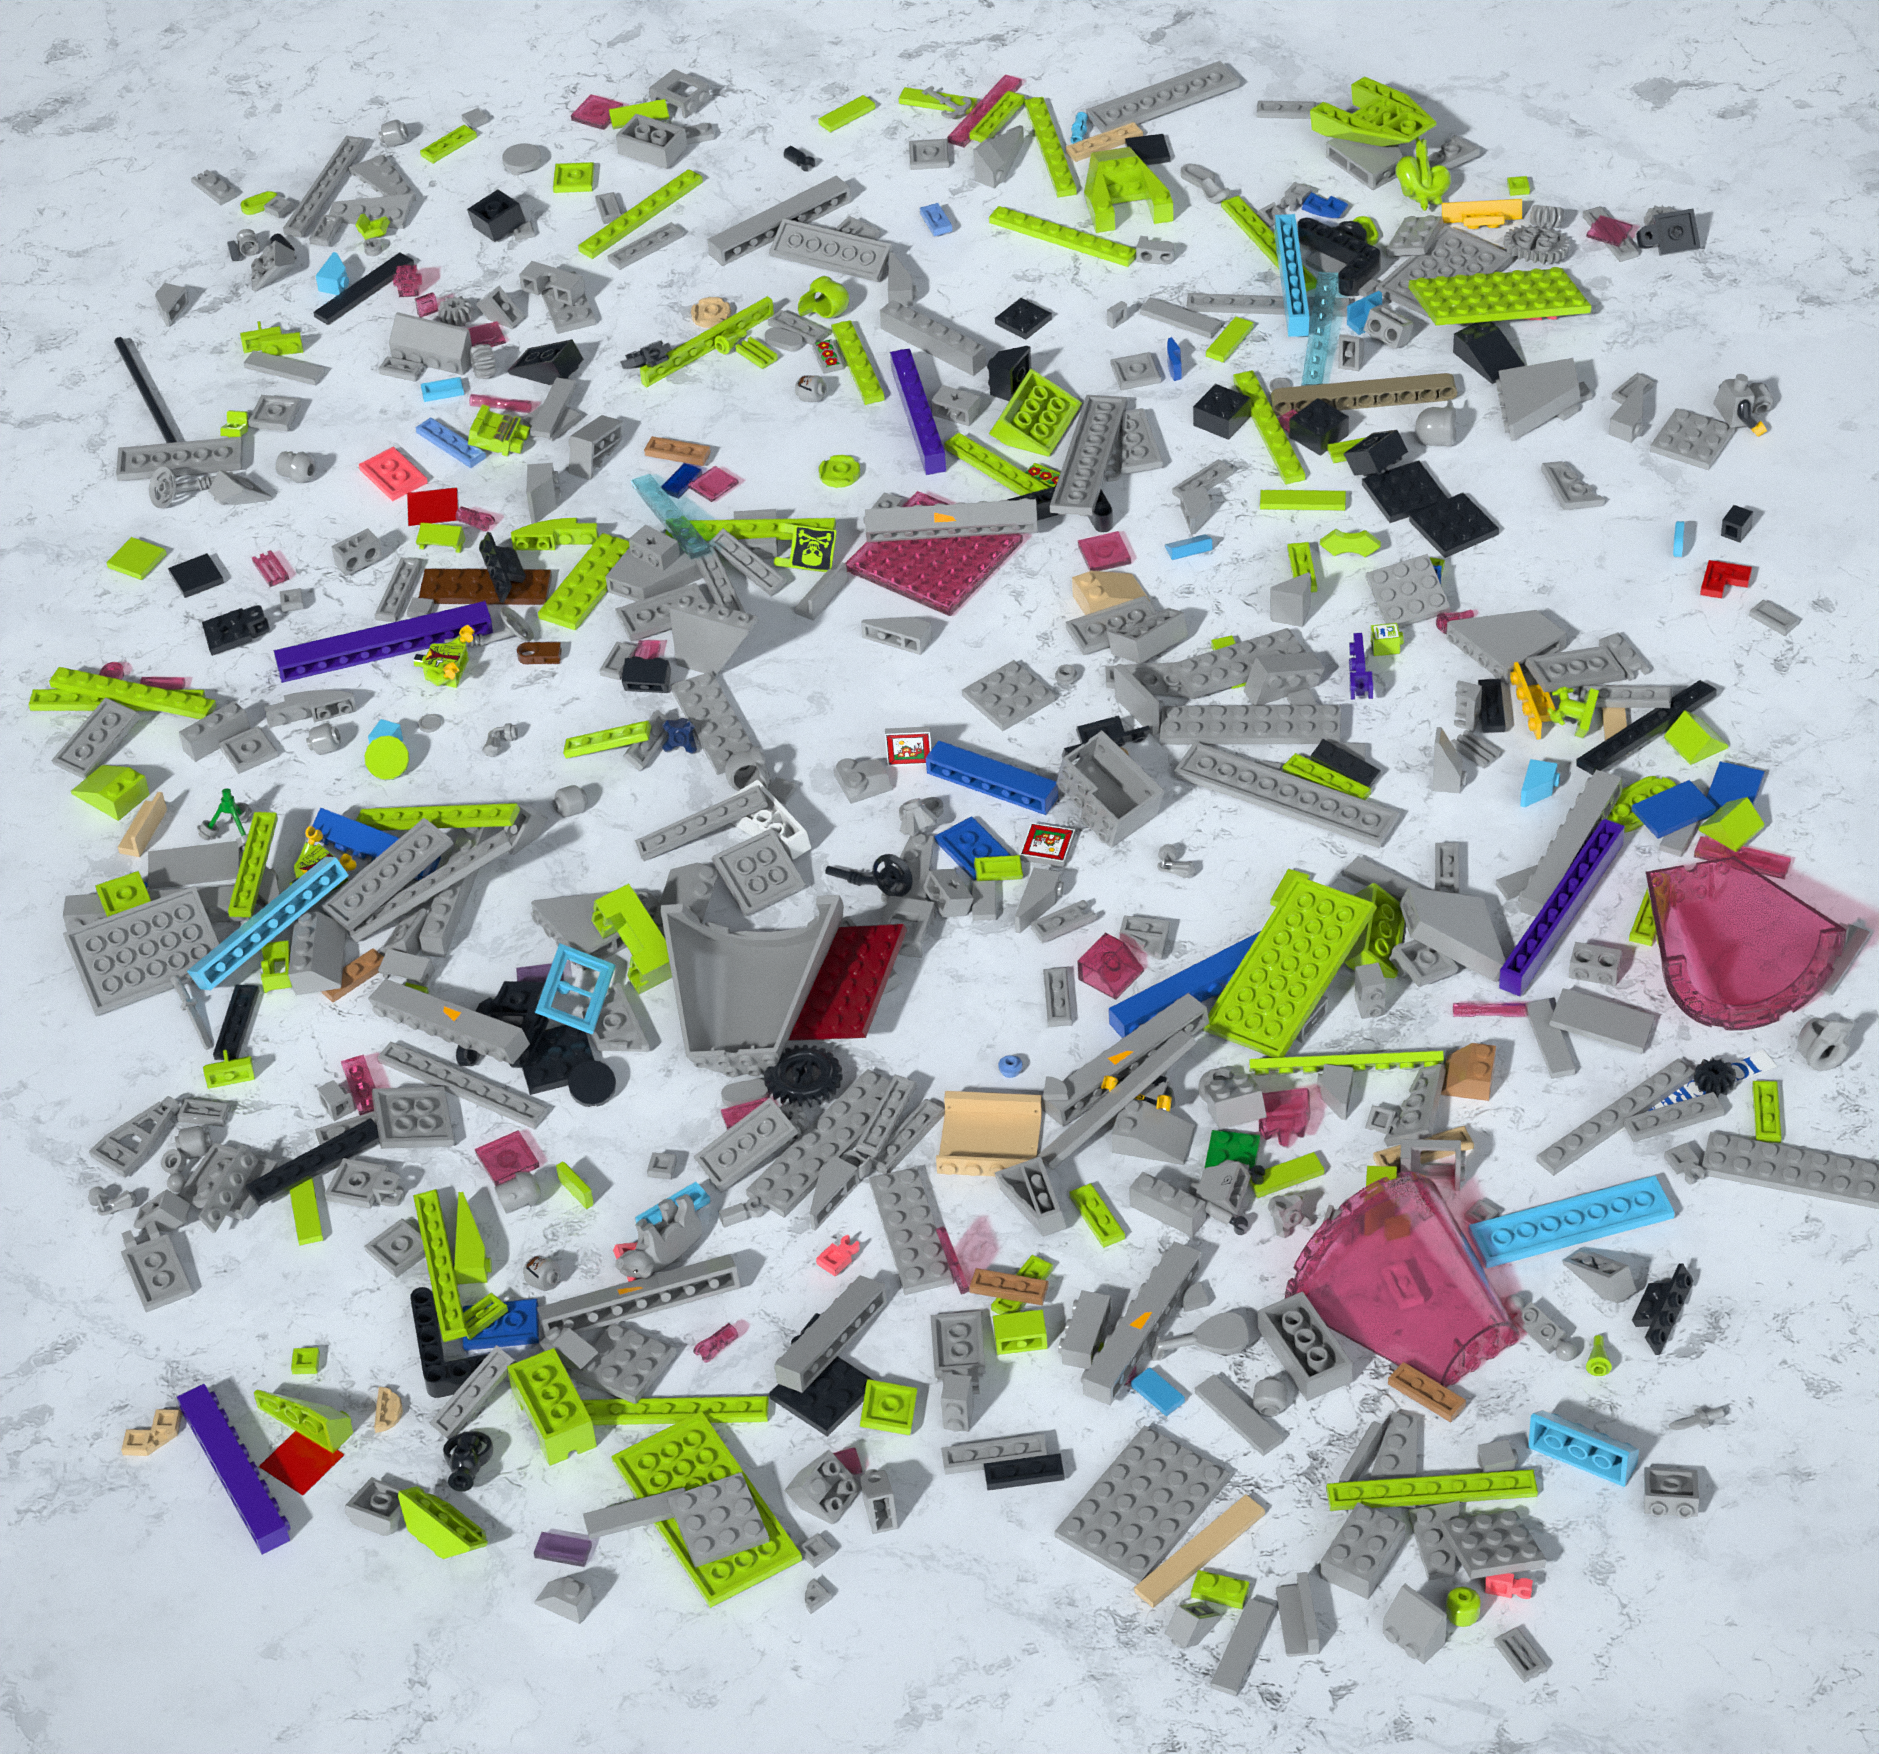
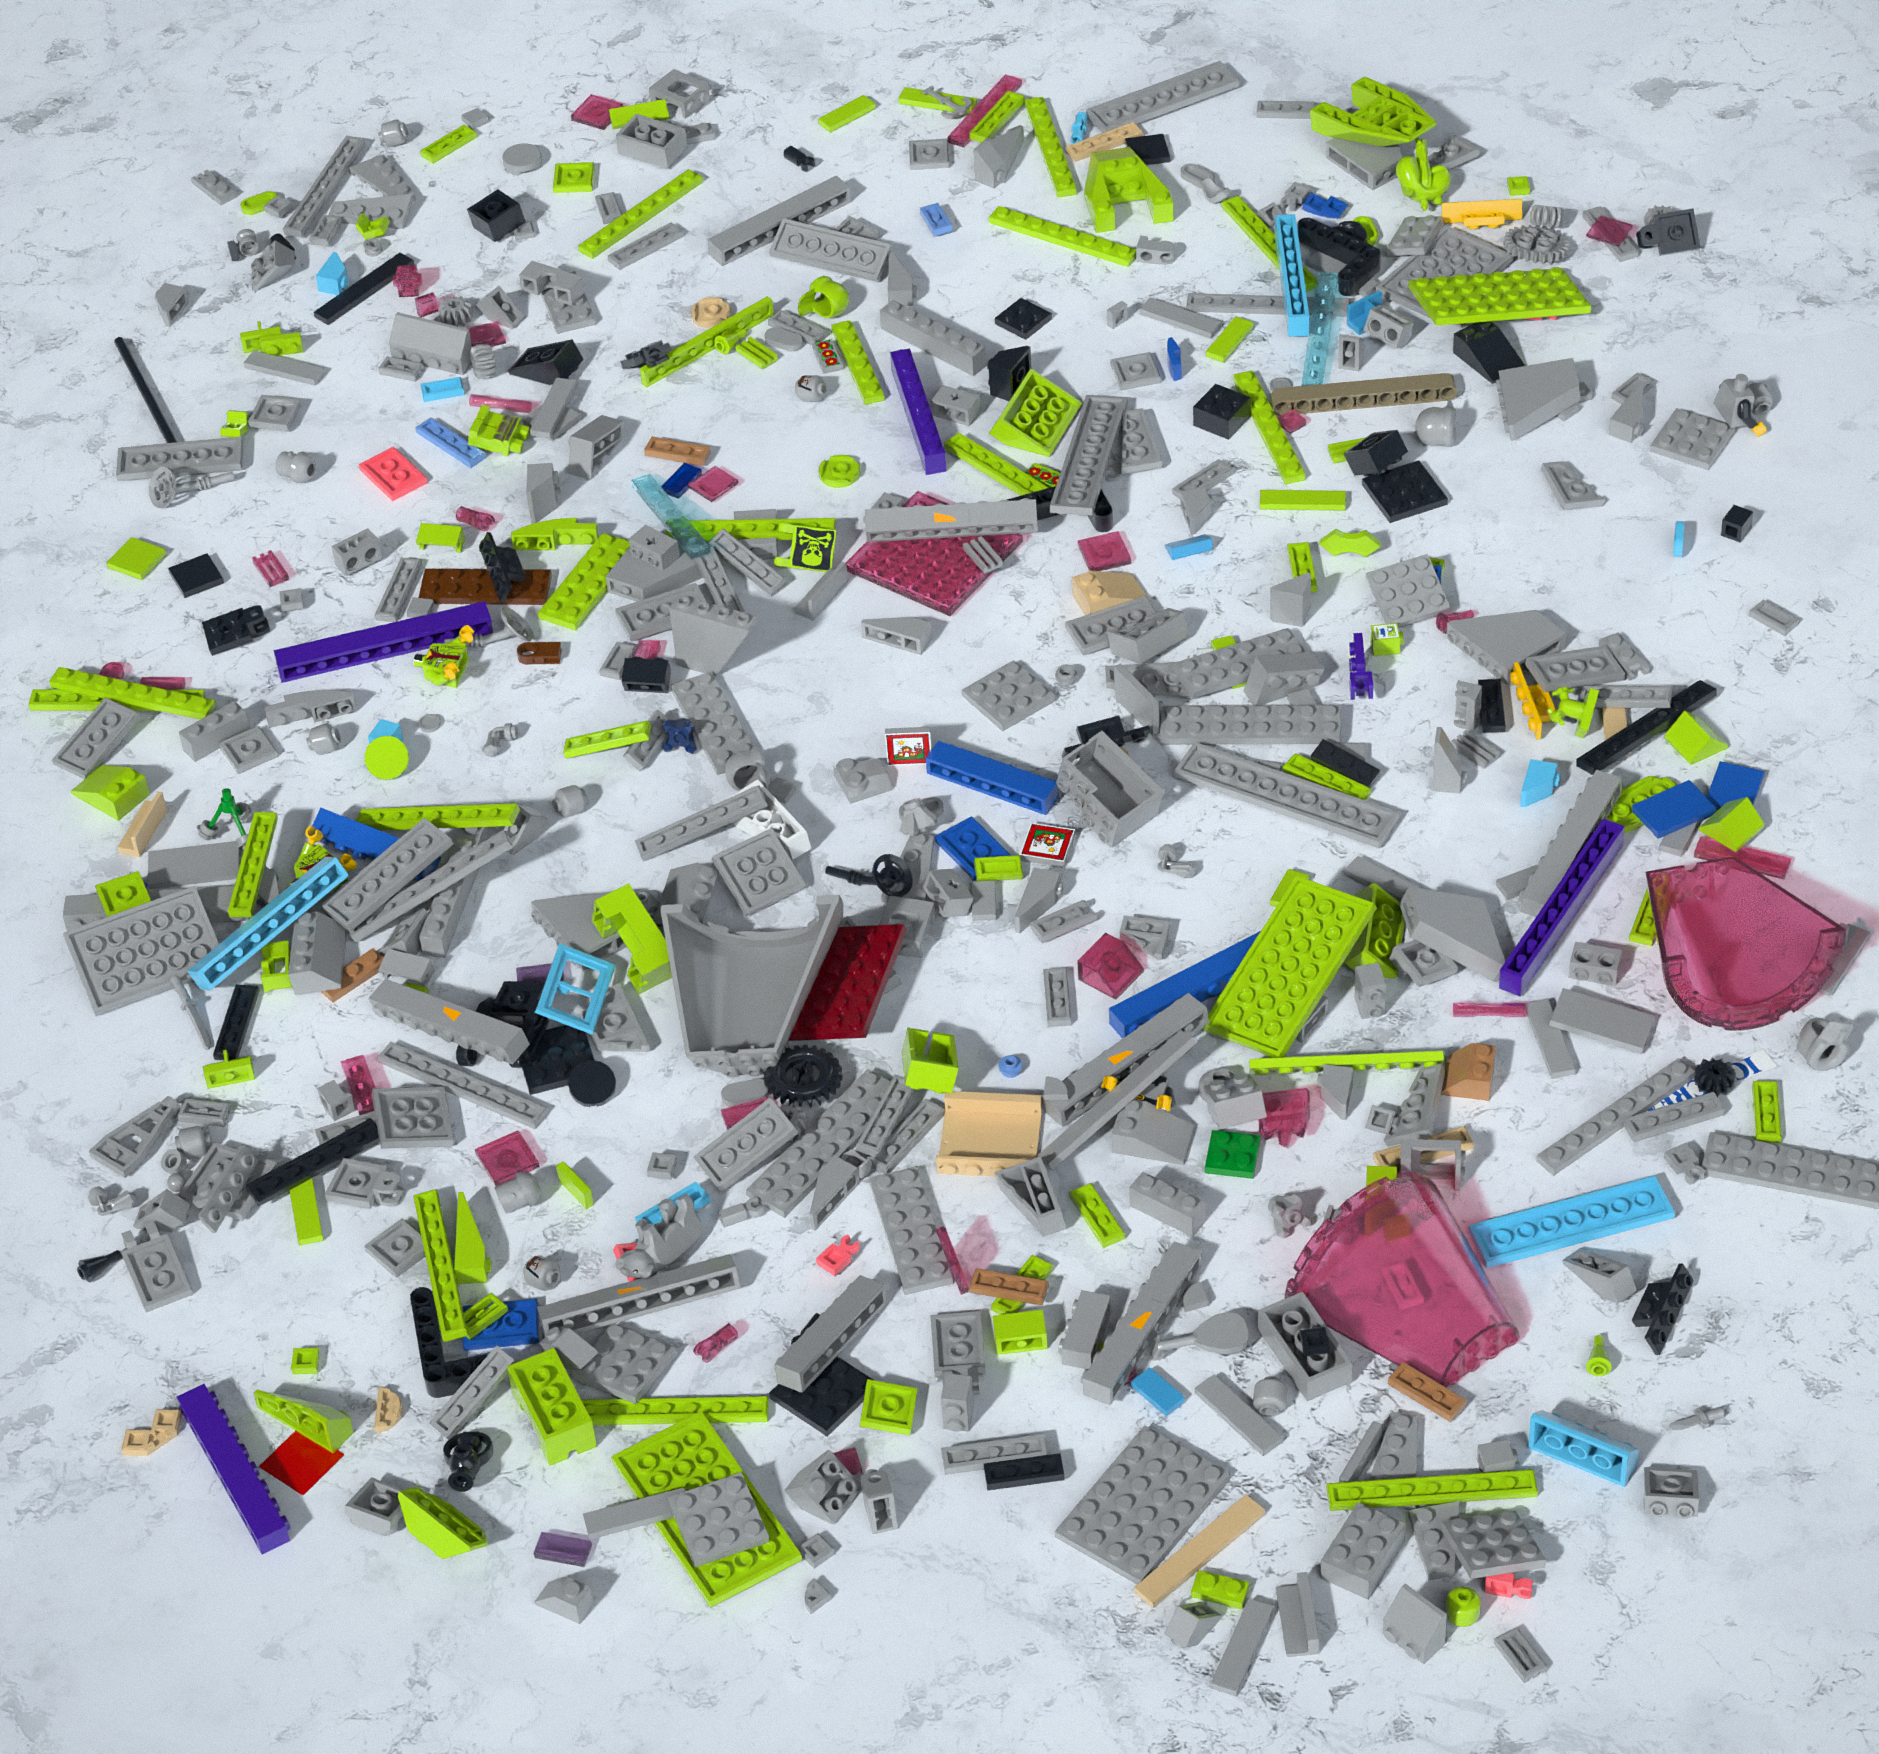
(92, 1267): none -> black cone
(236, 490): light grey slope -> none
(432, 506): red sticker -> none
(931, 1071): none -> lime piece
(986, 554): none -> light grey tile
(1224, 1190): light grey torso -> none
(1288, 1174): lime tile -> none
(1314, 1341): none -> black plate
(1318, 426): black brick -> none
(1447, 866): light grey hinge -> none
(1453, 525): black plate -> none
(1481, 1212): light grey tile -> none
(1540, 1327): light grey plate -> none
(1722, 573): red plate -> none

